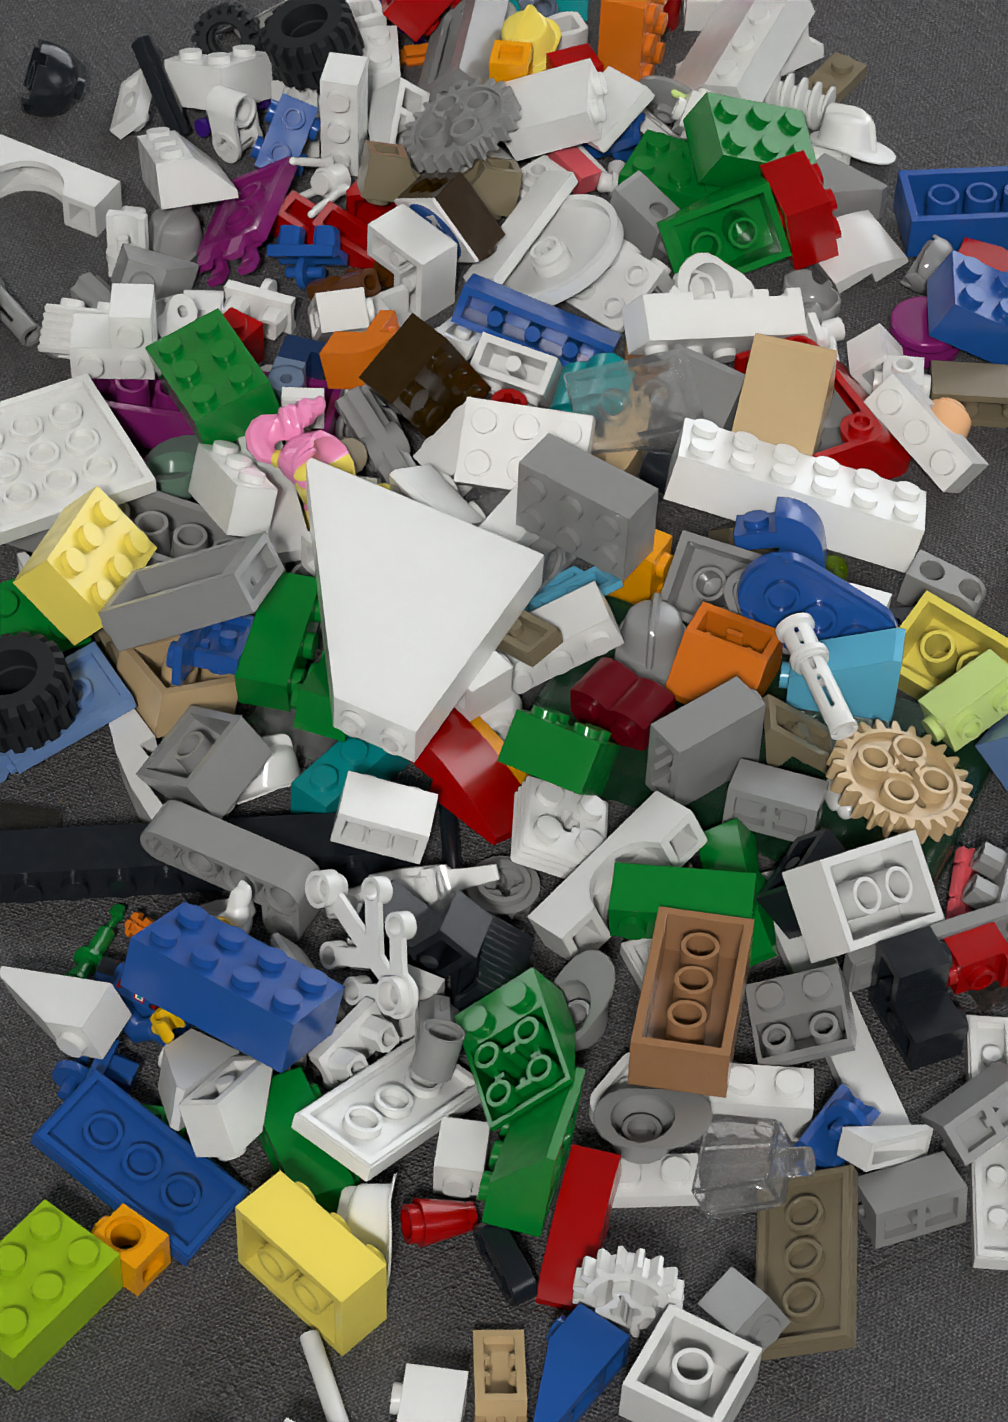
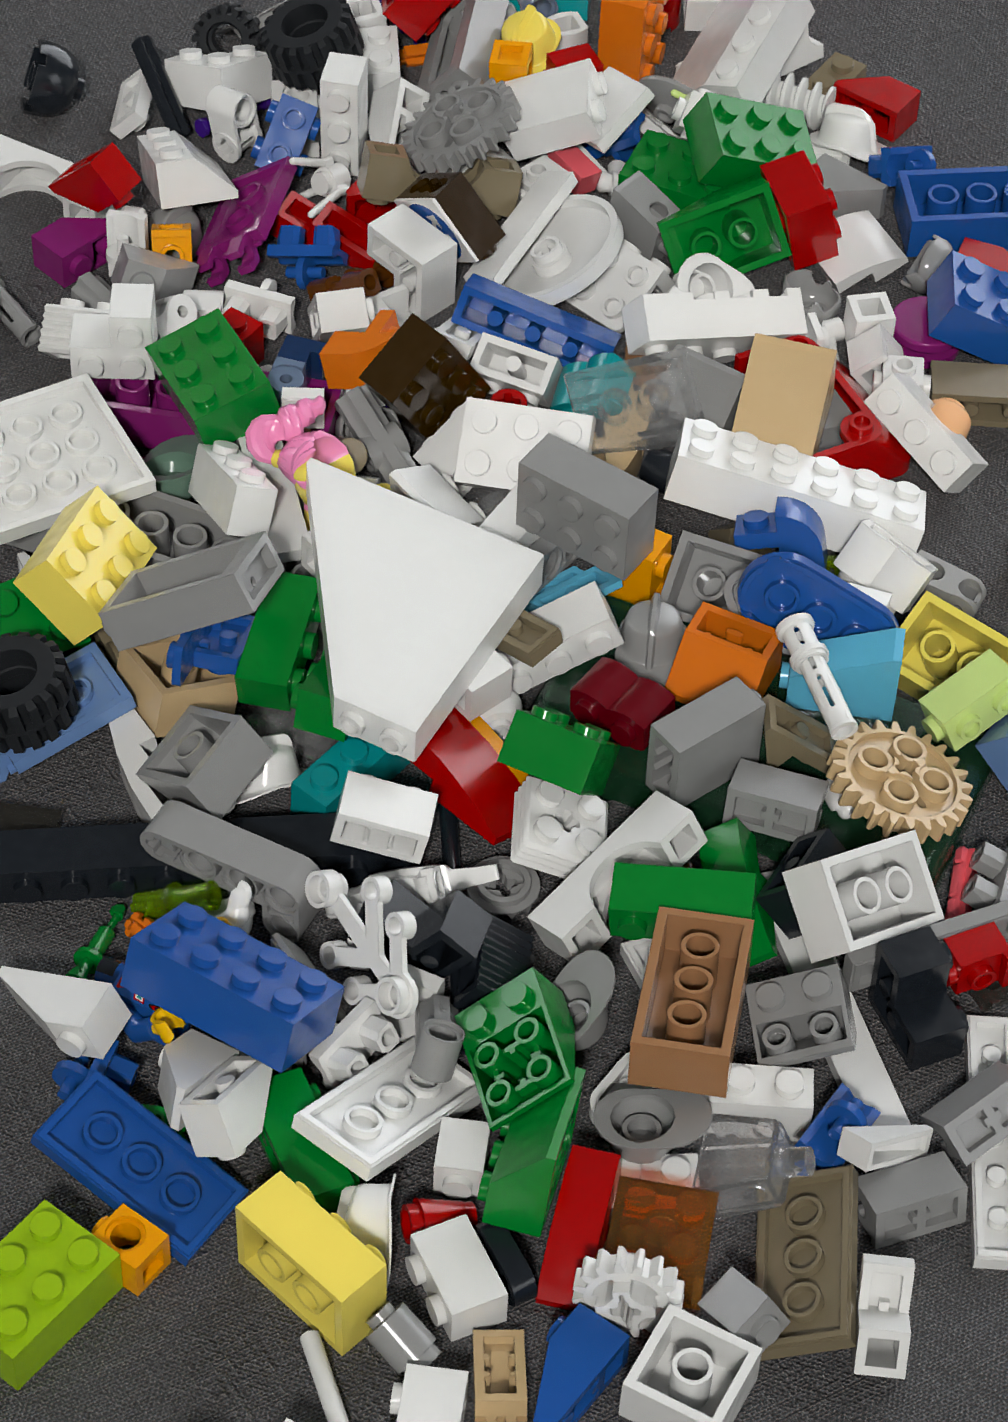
(70, 248): none -> magenta slope
(98, 180): none -> red slope
(161, 901): none -> clear neon green axle
(172, 237): none -> light orange brick
(401, 1337): none -> light grey brick
(457, 1278): none -> white brick
(666, 1223): none -> clear orange brick
(865, 312): none -> white brick
(883, 1316): none -> white brick
(885, 99): none -> red slope
(885, 564): none -> white brick
(899, 158): none -> blue hips

